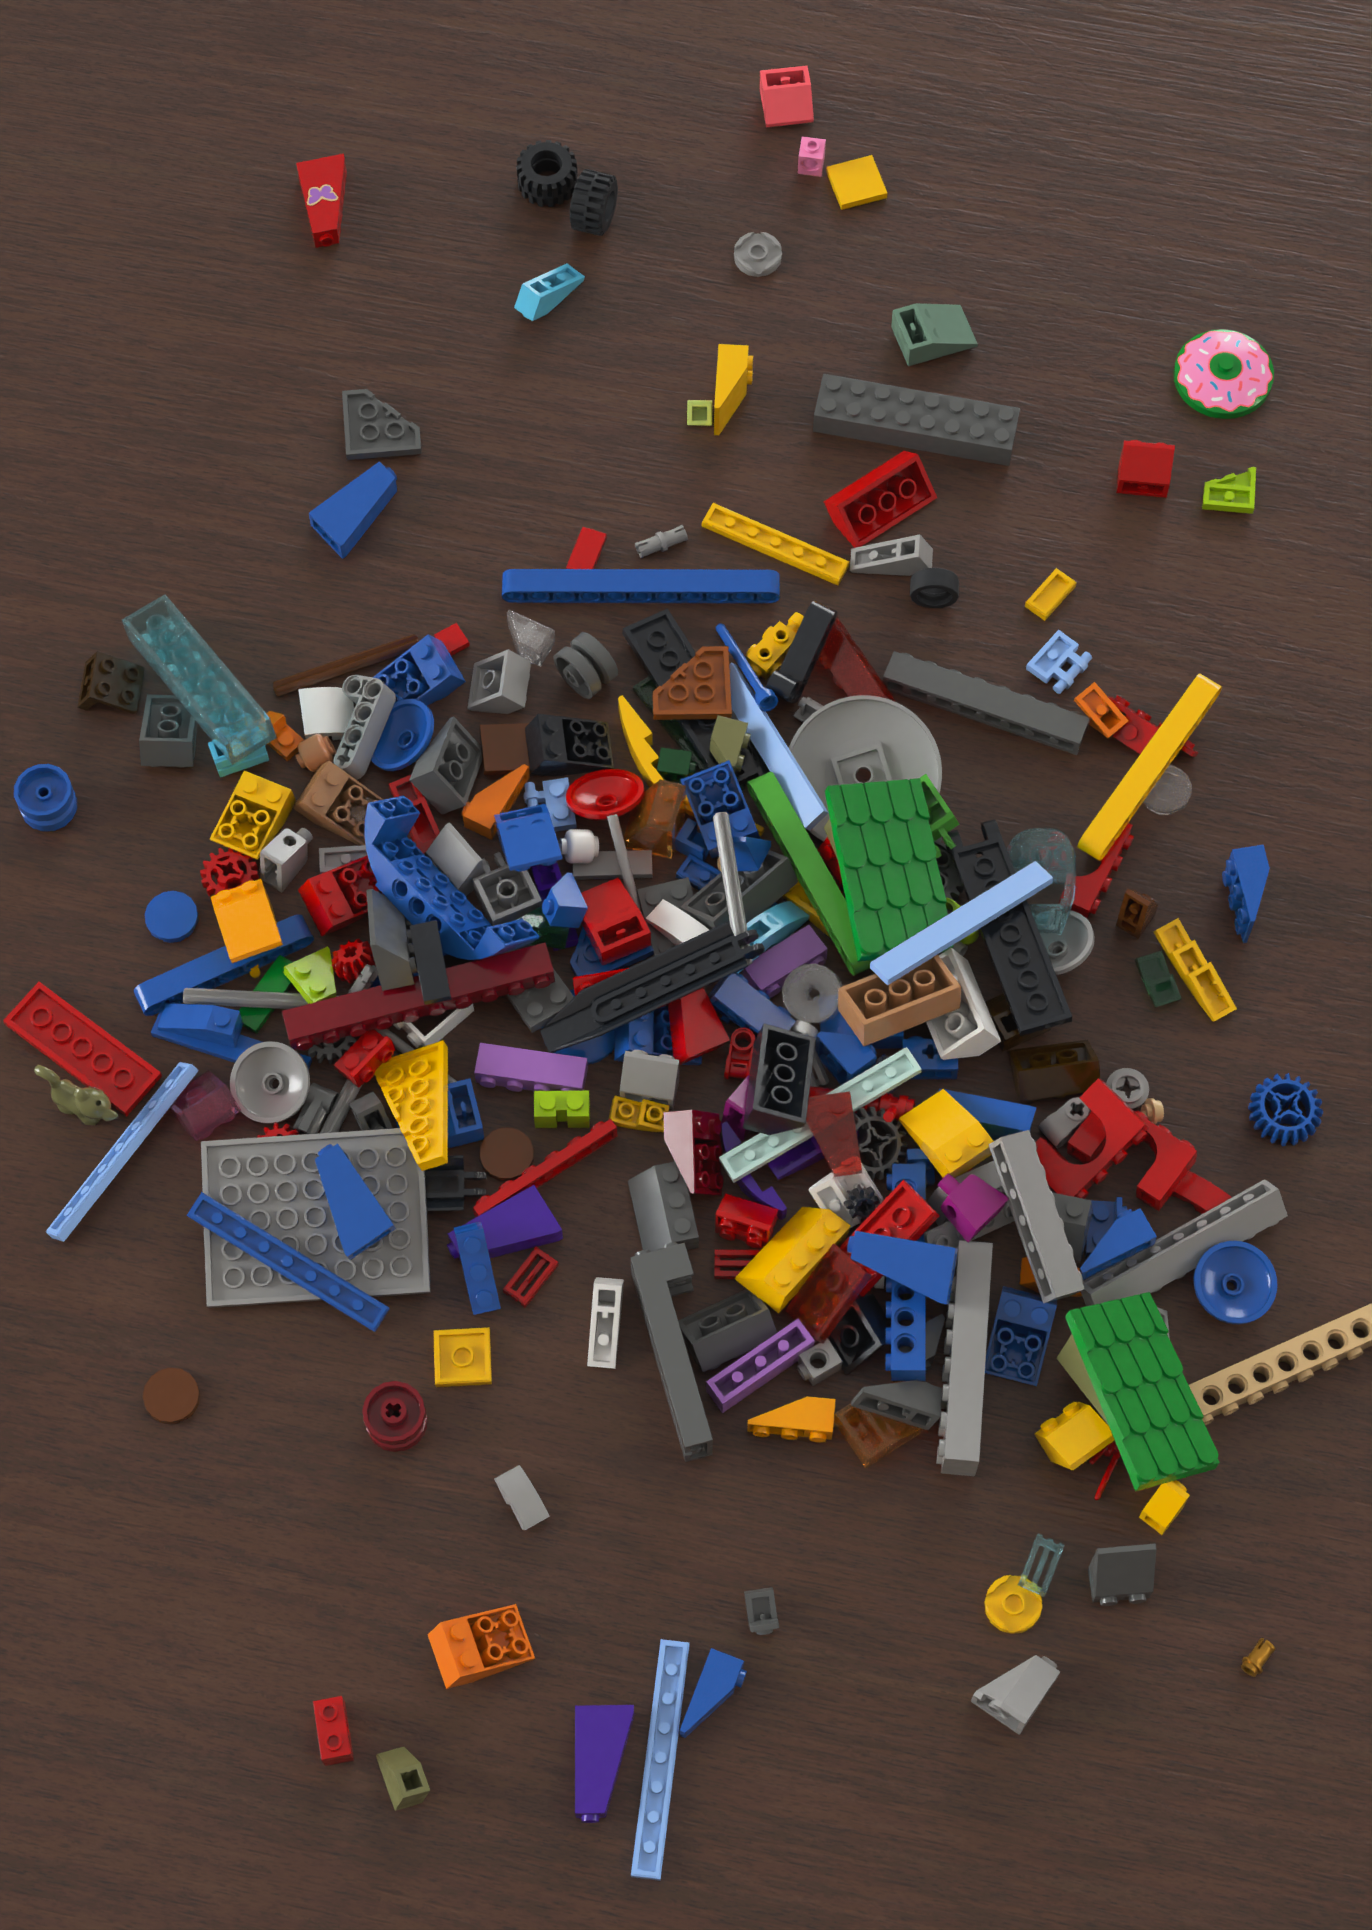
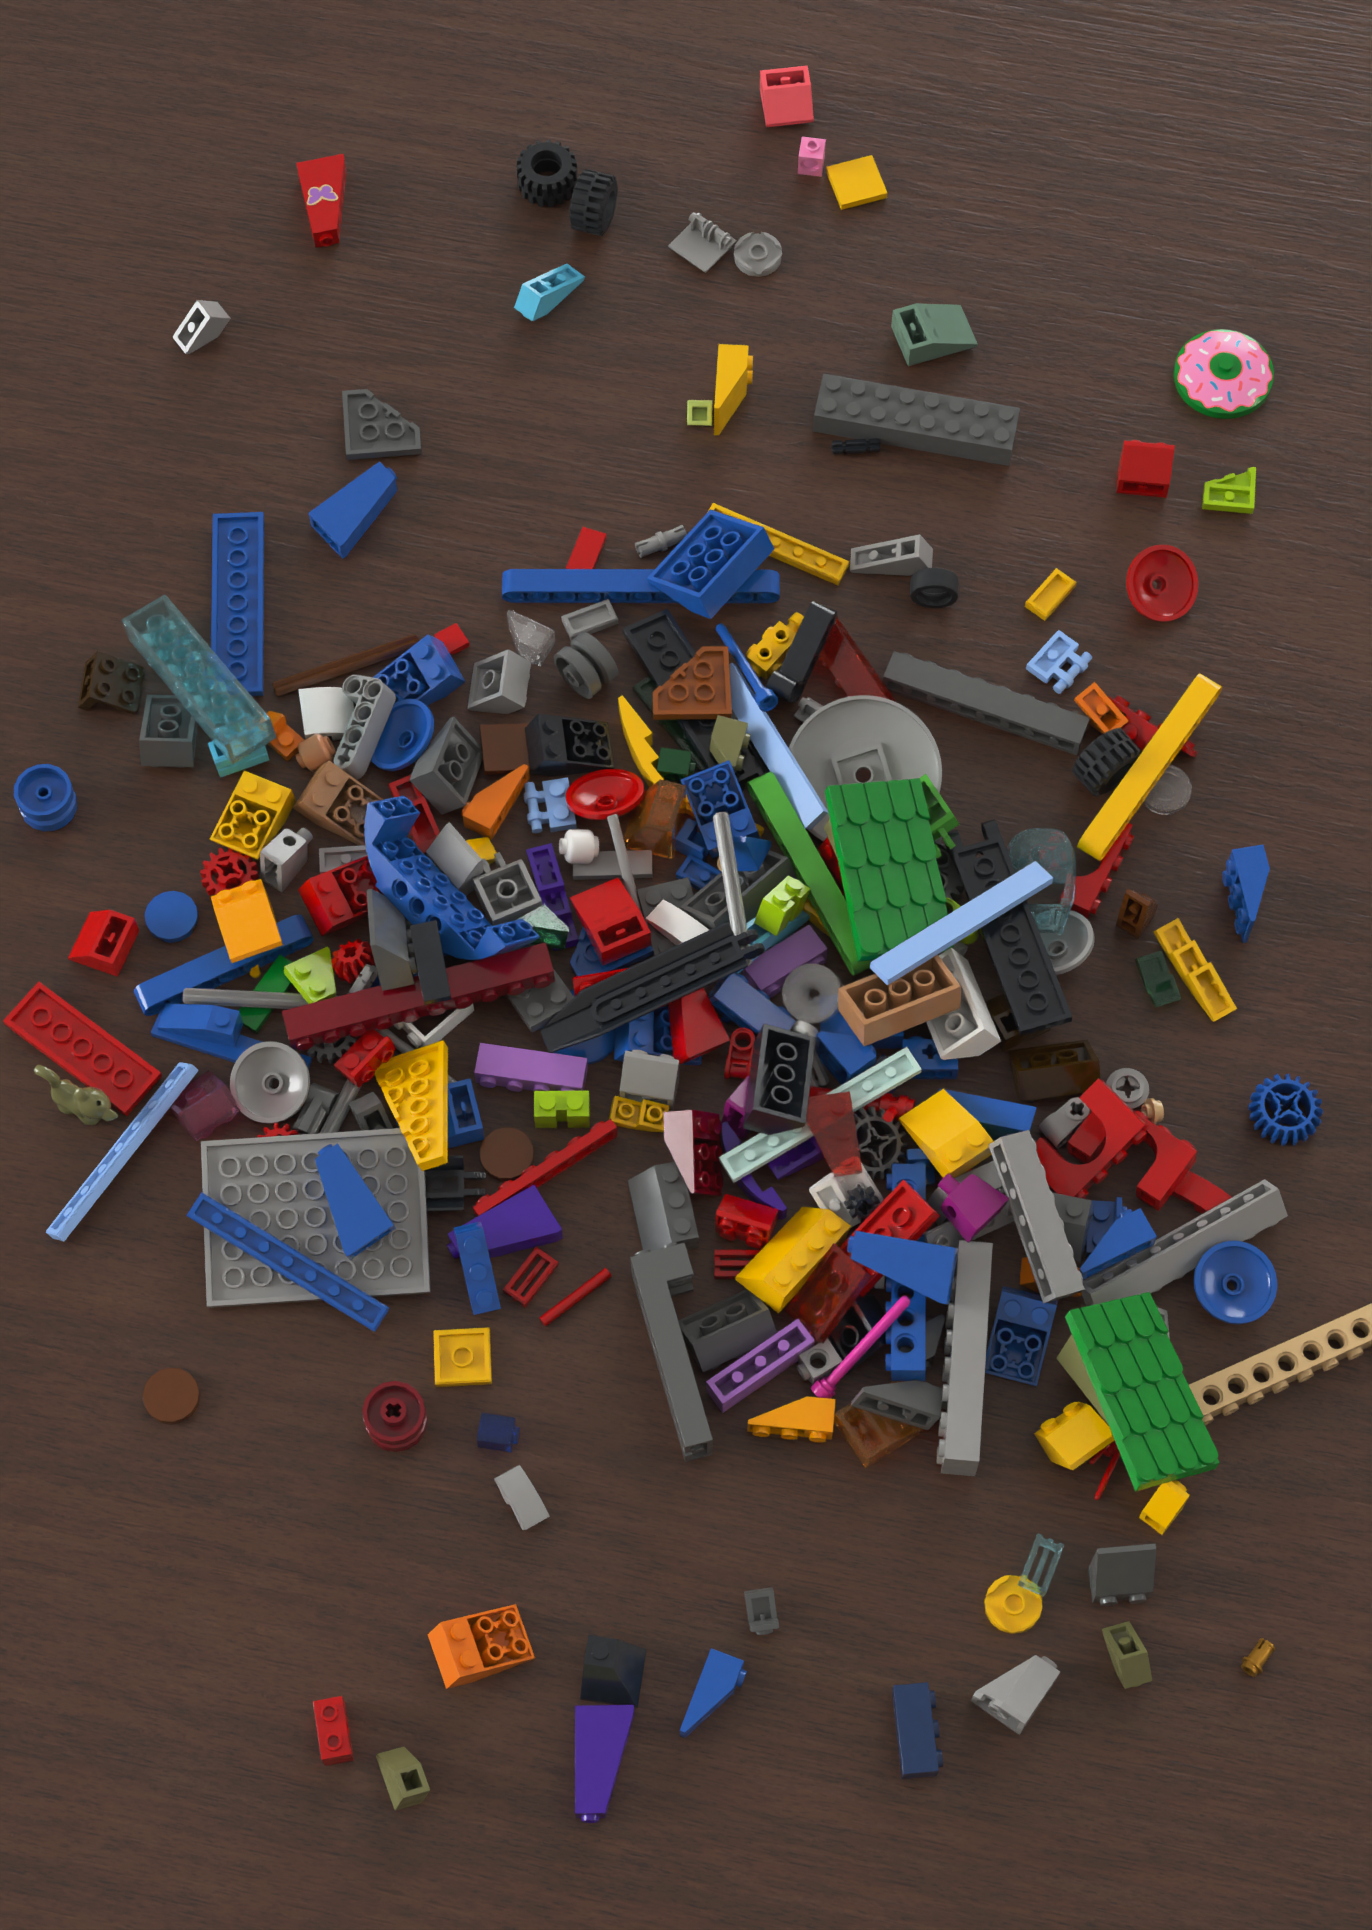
(105, 941): none -> red slope
(201, 325): none -> light grey slope
(239, 596): none -> blue plate
(483, 848): none -> yellow slope
(497, 1432): none -> clear blue brick
(527, 837): blue slope -> none
(565, 903): blue slope -> none
(575, 1297): none -> red bar
(590, 619): none -> light grey tile
(605, 1322): white slope -> none
(612, 1671): none -> black slope
(660, 1760): light blue tile -> none
(702, 242): none -> light grey hinge
(712, 562): none -> blue slope
(782, 905): none -> lime brick
(825, 1387): none -> dark pink piece
(855, 446): none -> black axle
(881, 498): red slope -> none
(916, 1730): none -> dark blue brick
(1106, 761): none -> black tyre
(1127, 1655): none -> olive slope
(1175, 582): none -> red dish

